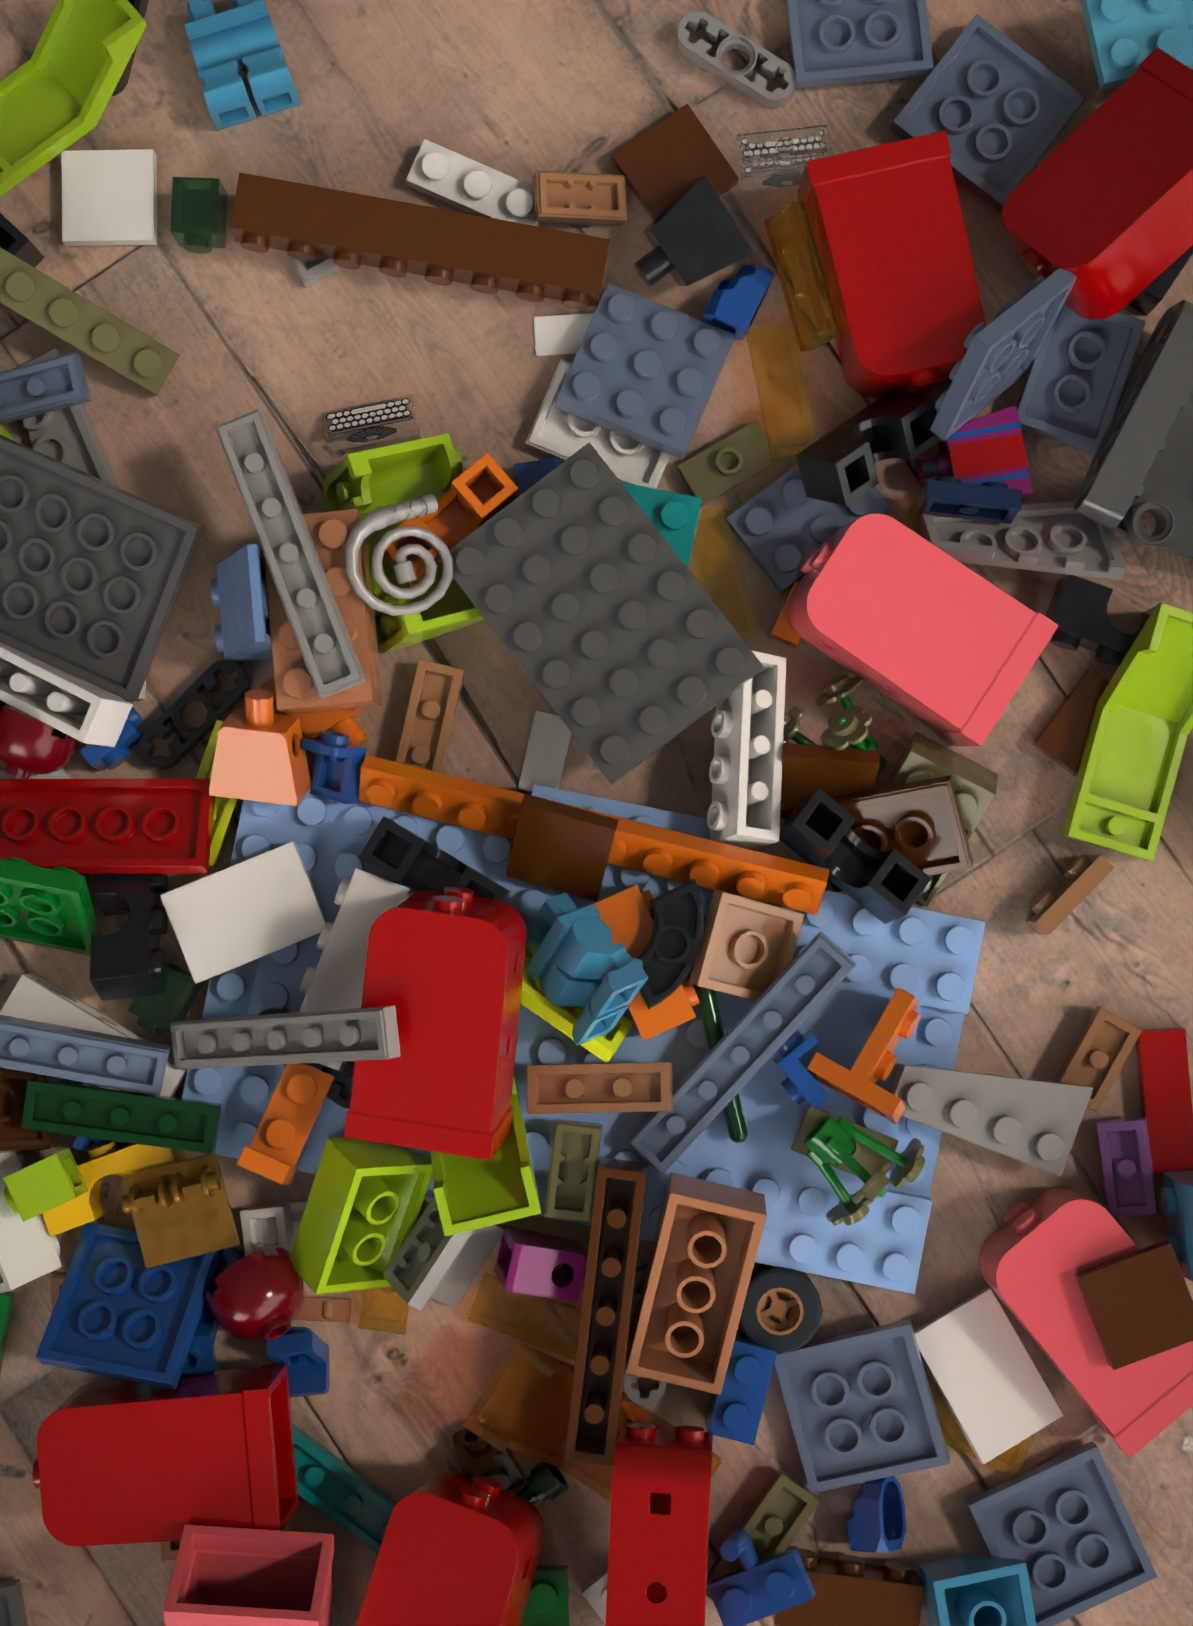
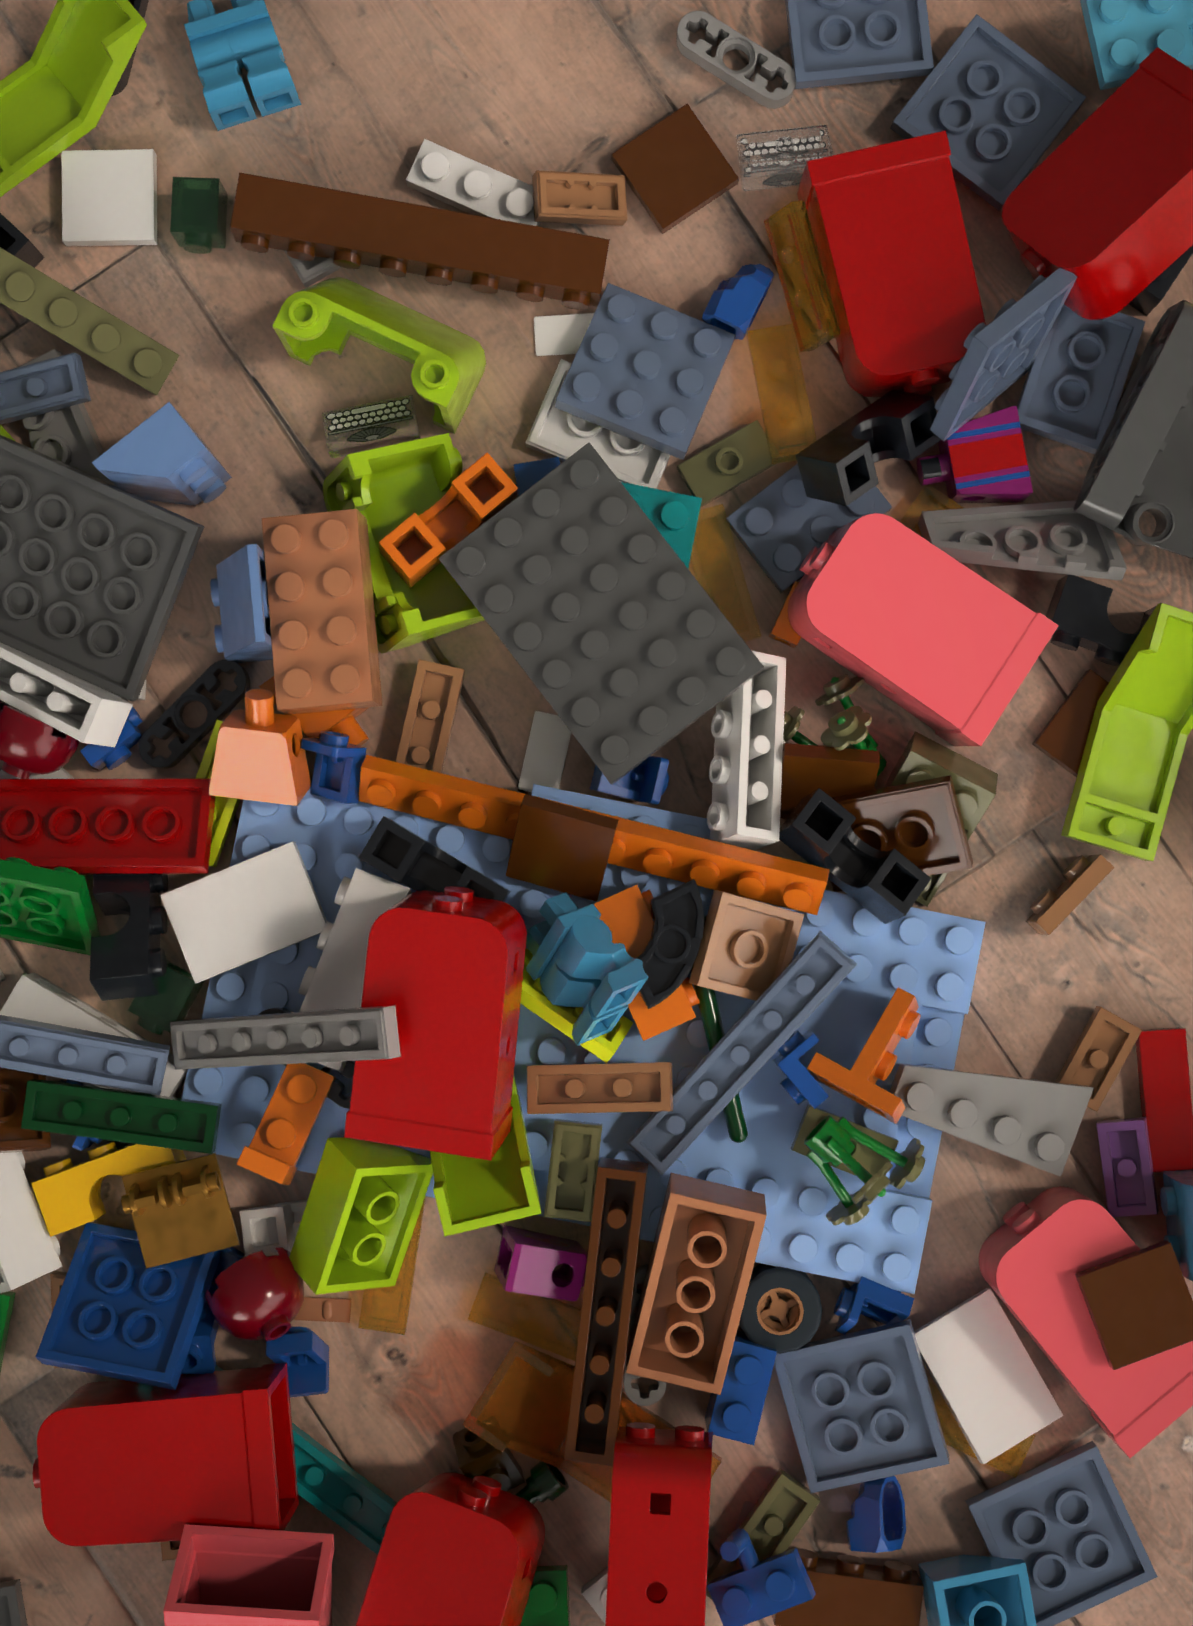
(44, 1185): lime brick -> none
(164, 462): none -> medium blue slope
(290, 554): light grey tile -> none
(404, 571): light grey piece -> none
(439, 1264): light grey bracket -> none
(444, 359): none -> lime windscreen
(642, 784): none -> blue bracket
(692, 237): black torso -> none
(871, 1301): none -> blue bracket
(983, 502): dark blue plate -> none

